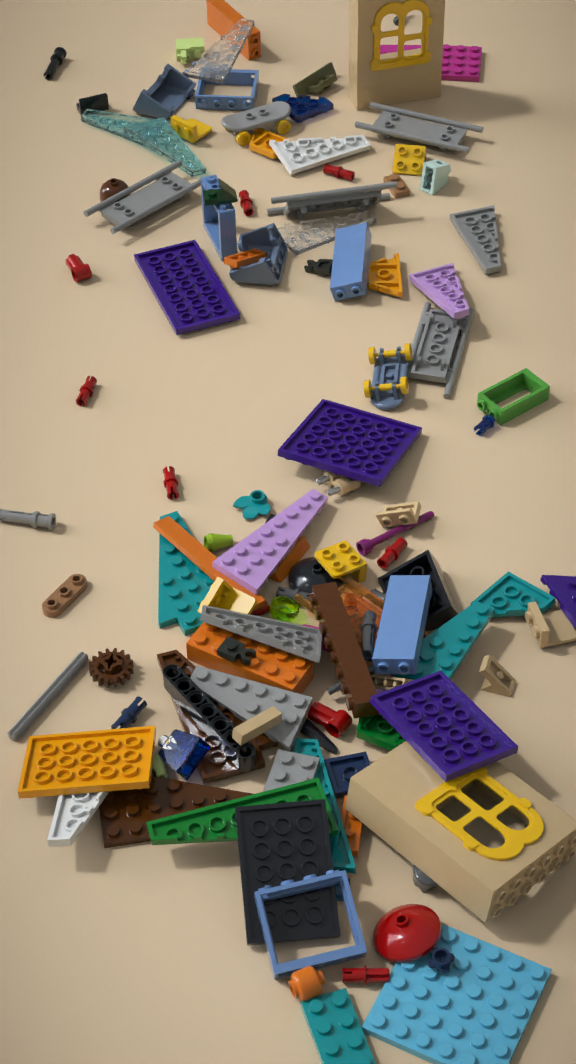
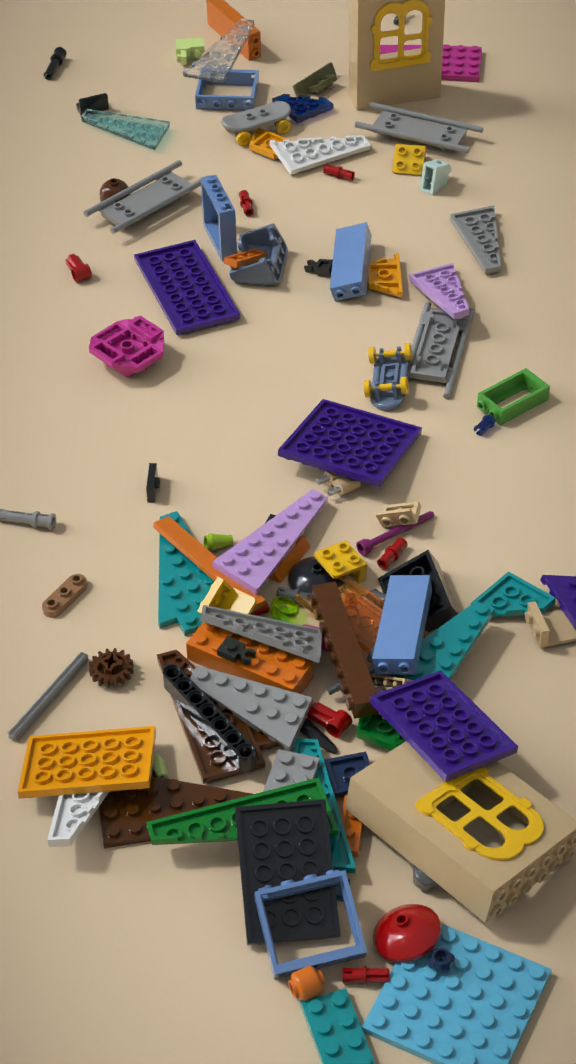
(86, 391): red pin -> none
(129, 345): none -> dark pink piece
(130, 714): dark blue pin -> none
(153, 482): none -> black plate
(164, 140): clear light blue wing -> none
(165, 94): sand blue windscreen -> none
(170, 482): red pin -> none
(182, 752): clear blue torso -> none
(189, 129): yellow bracket -> none
(223, 195): dark green slope -> none
(253, 504): teal plate -> none
(256, 725): tan piece -> none
(318, 232): clear wing -> none
(331, 200): light grey piece -> none
(368, 631): dark grey pin -> none
(401, 190): medium nougat plate -> none
(496, 678): tan slope -> none

